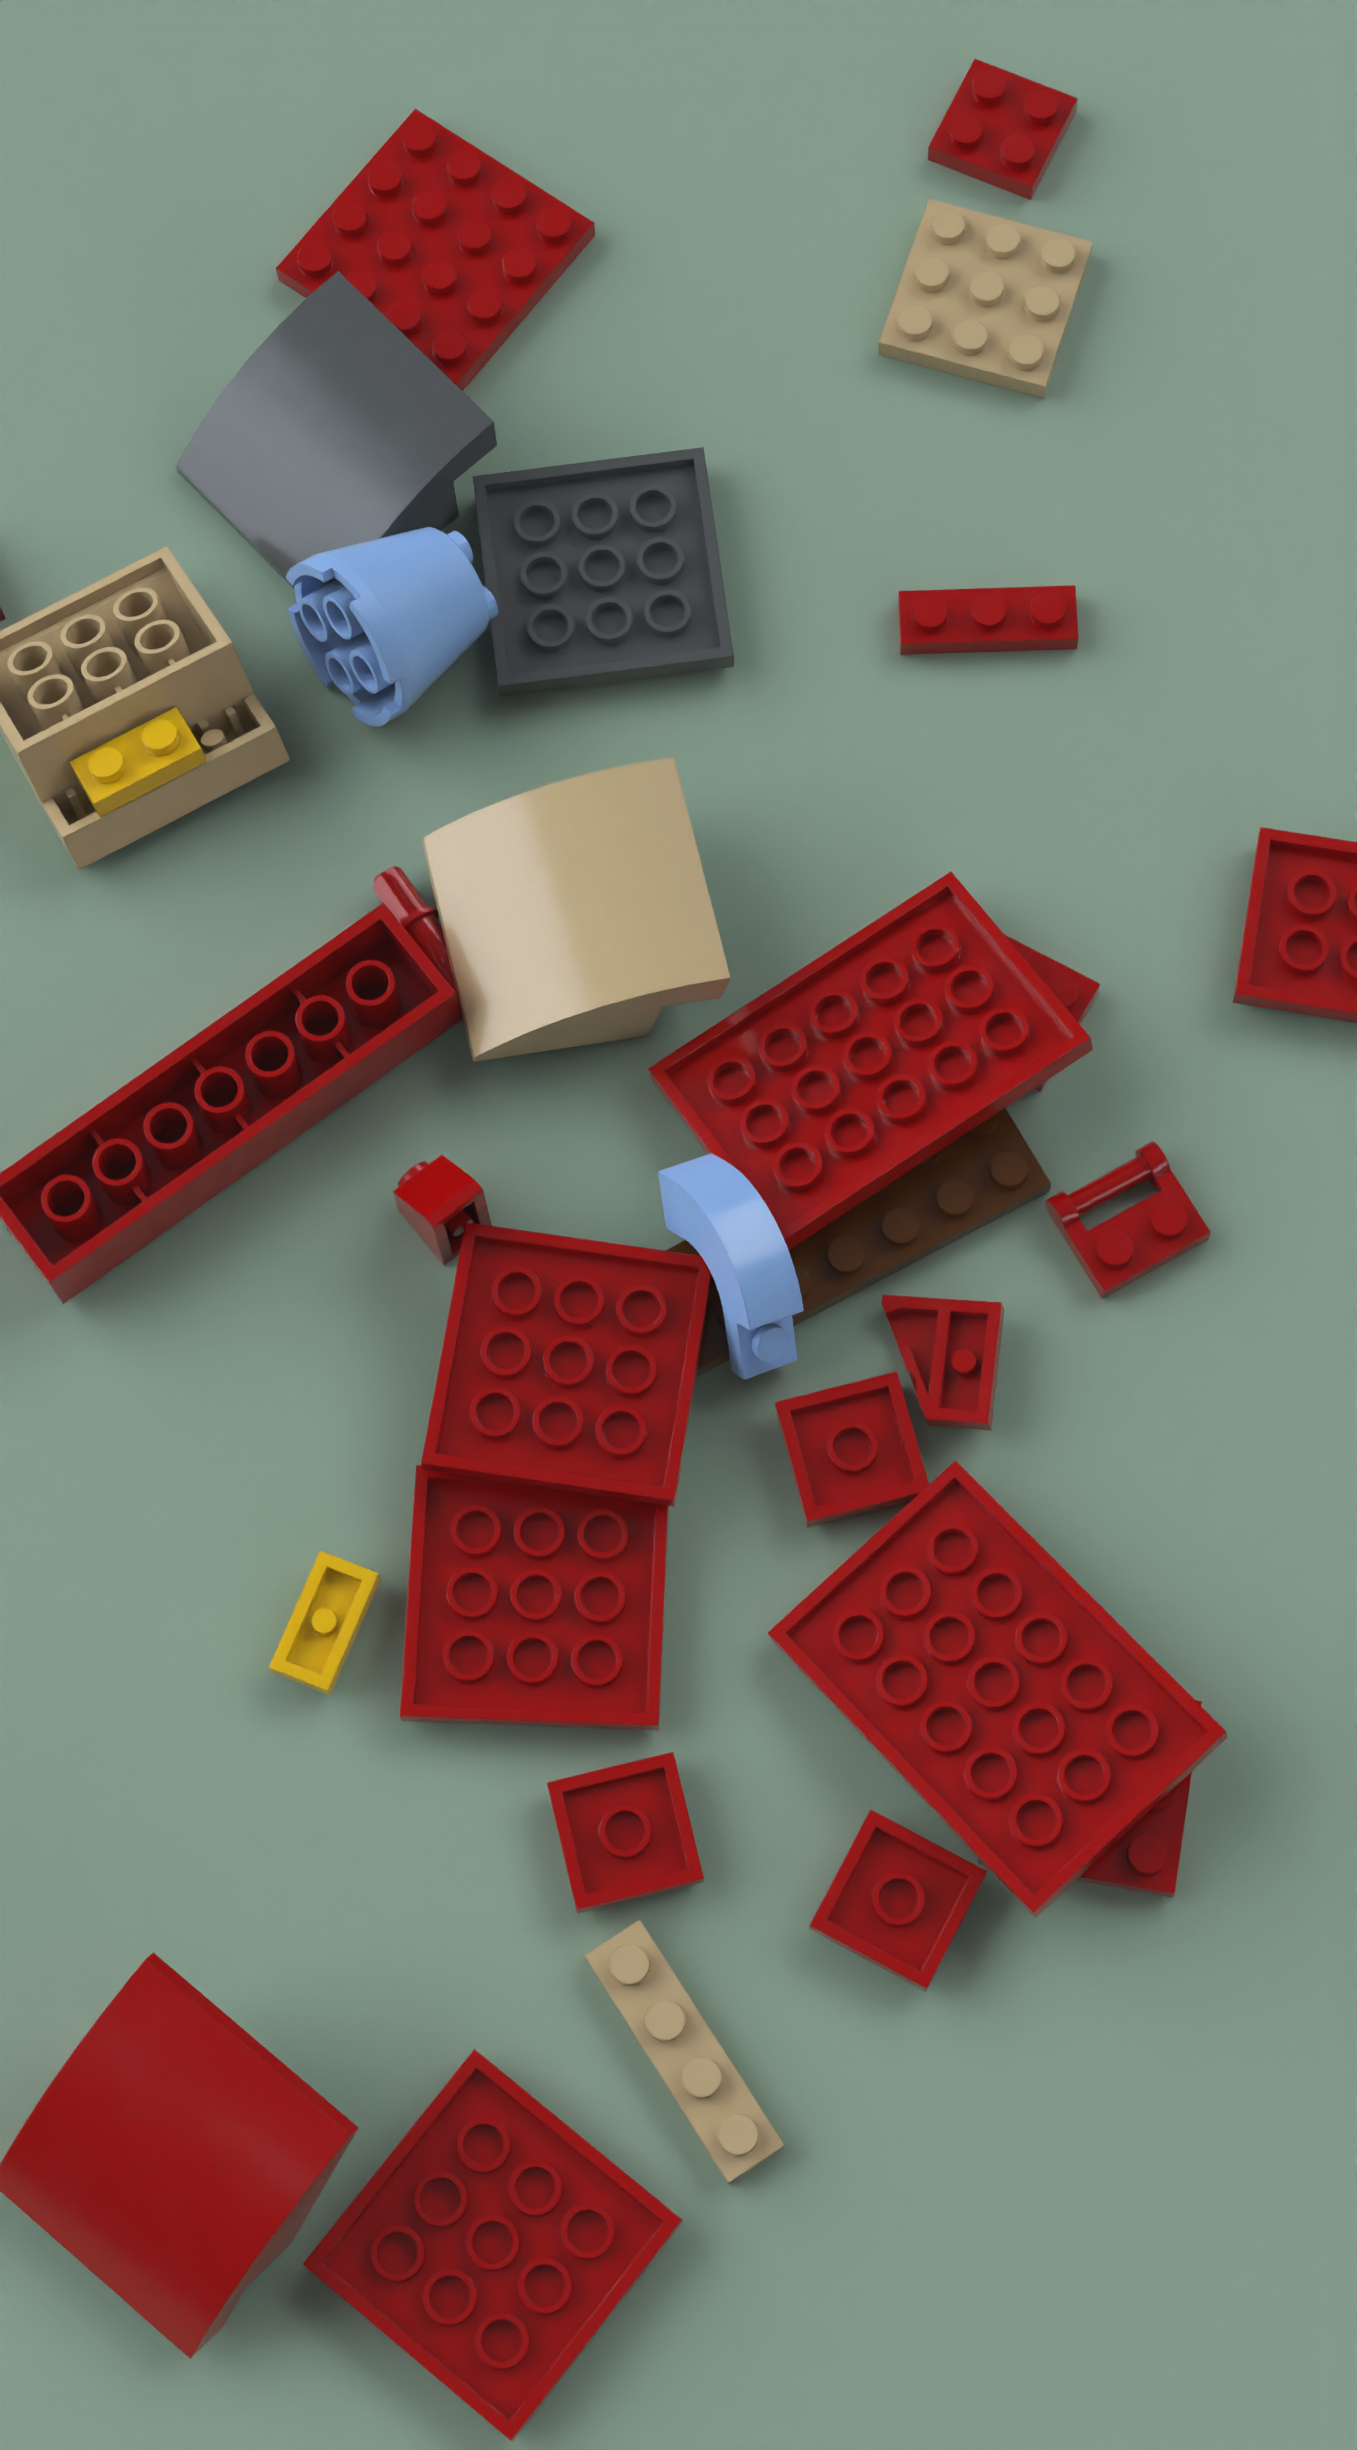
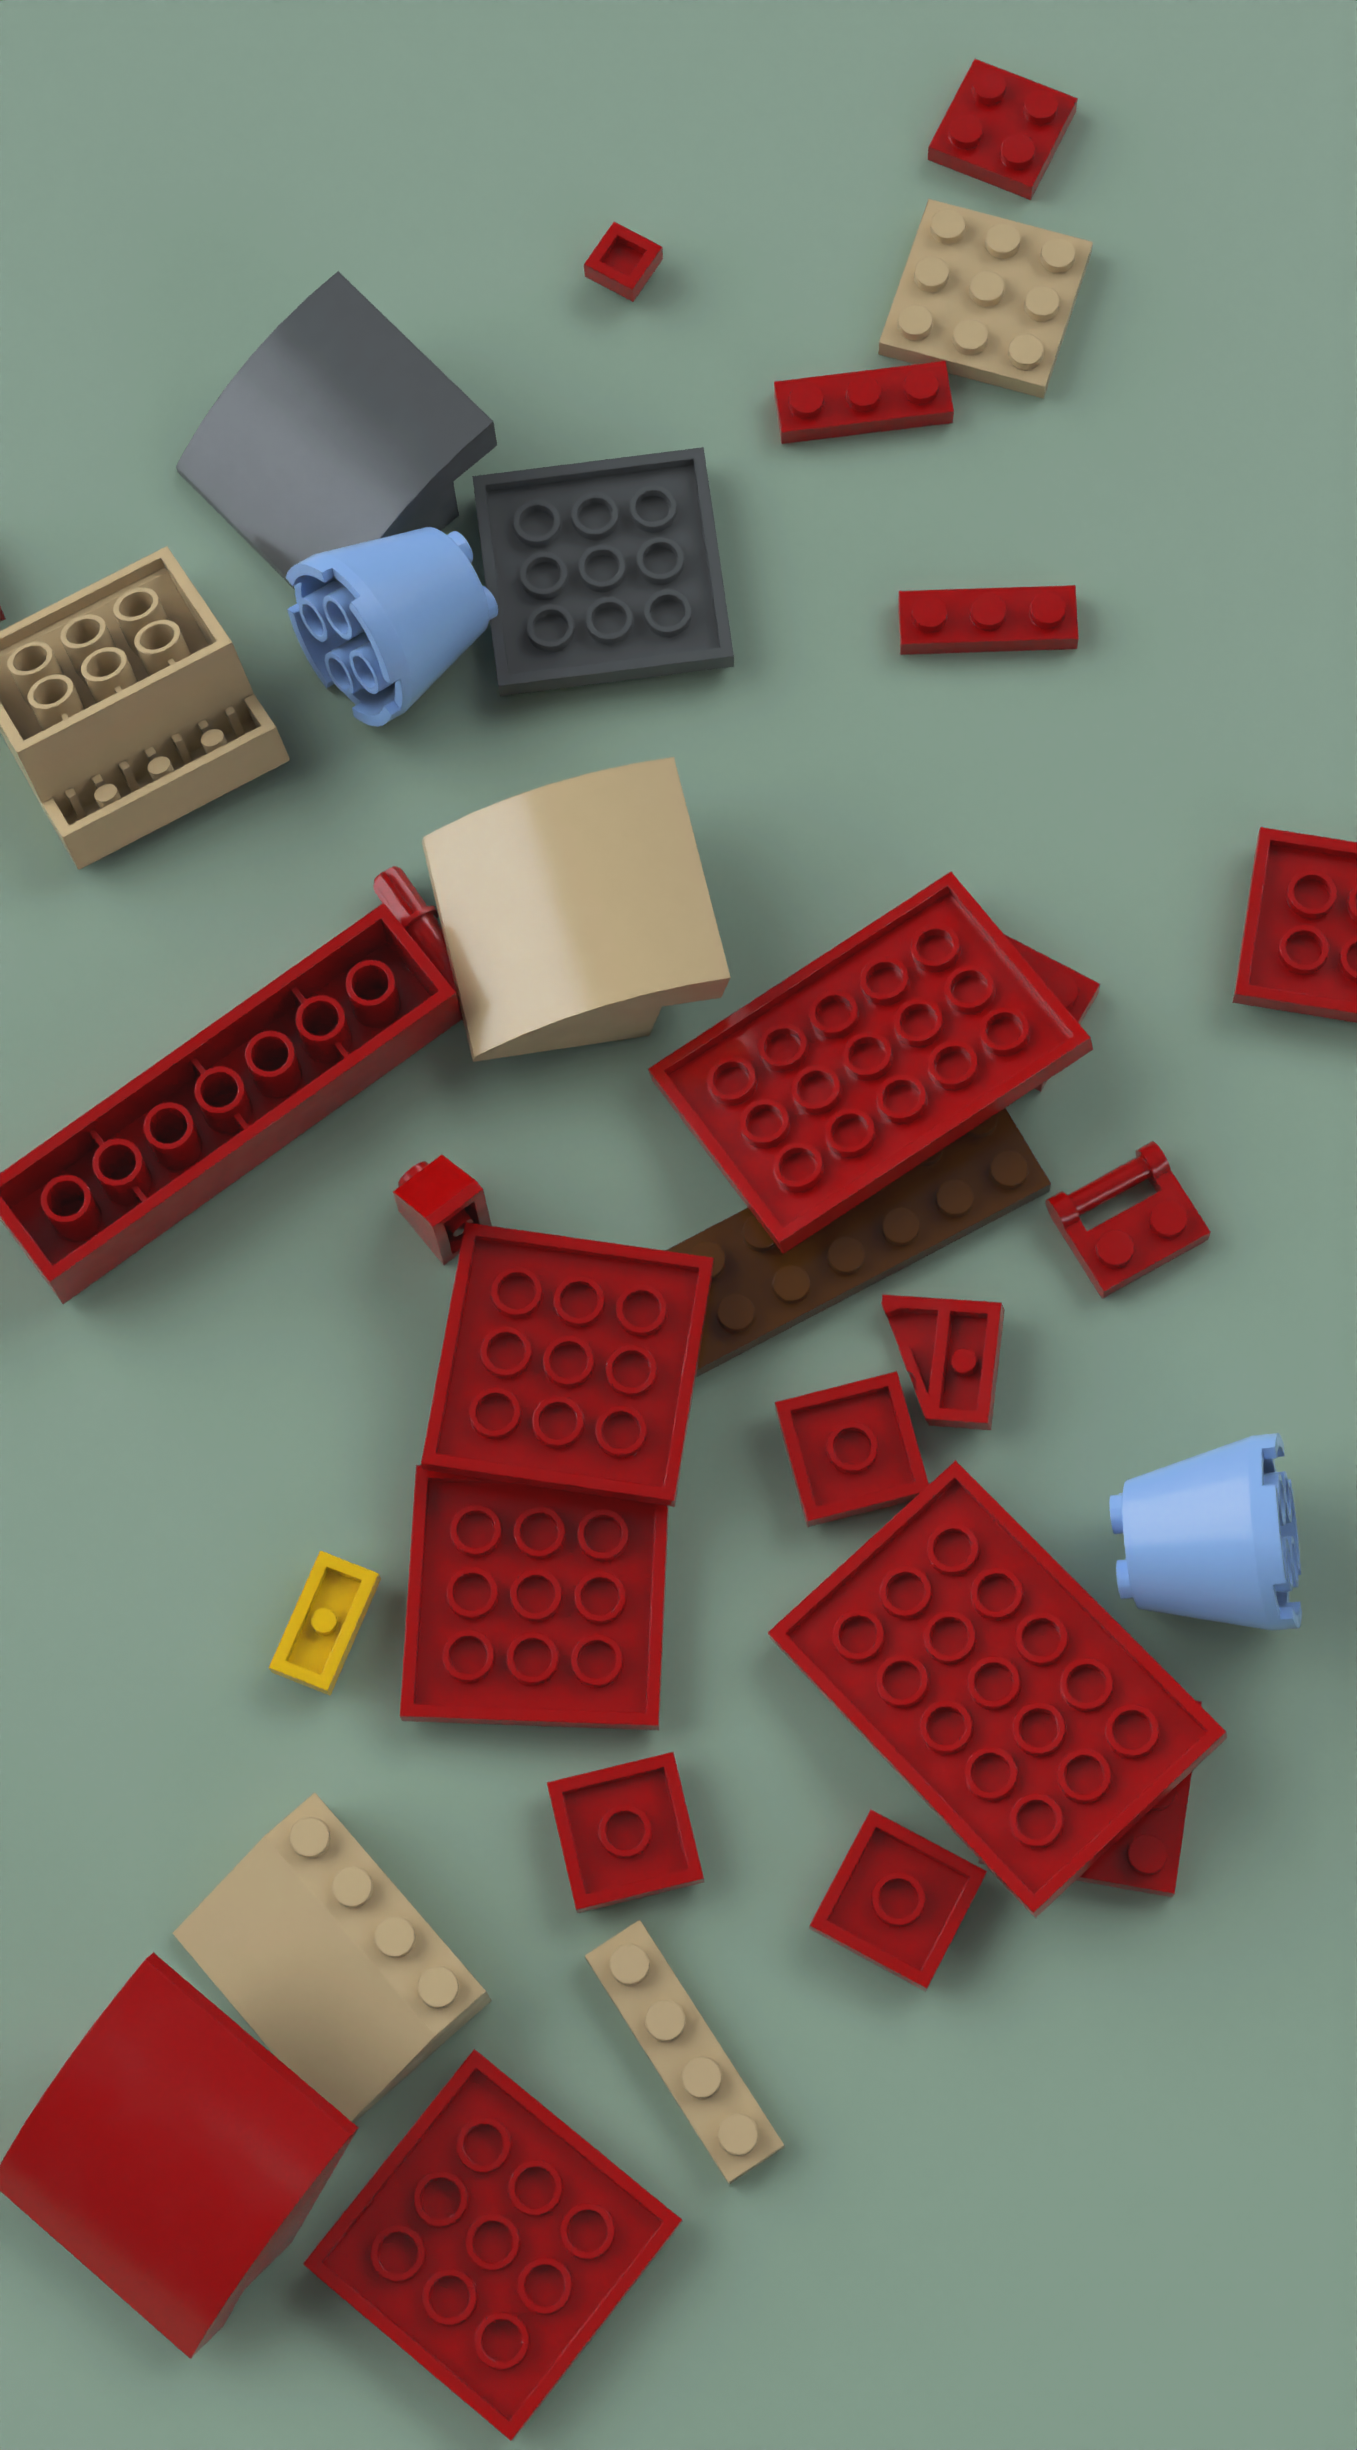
(138, 761): yellow plate -> none
(330, 1961): none -> tan slope
(442, 245): red plate -> none
(623, 261): none -> red plate
(746, 1254): light blue arch -> none
(863, 402): none -> red plate
(1213, 1537): none -> light blue cone

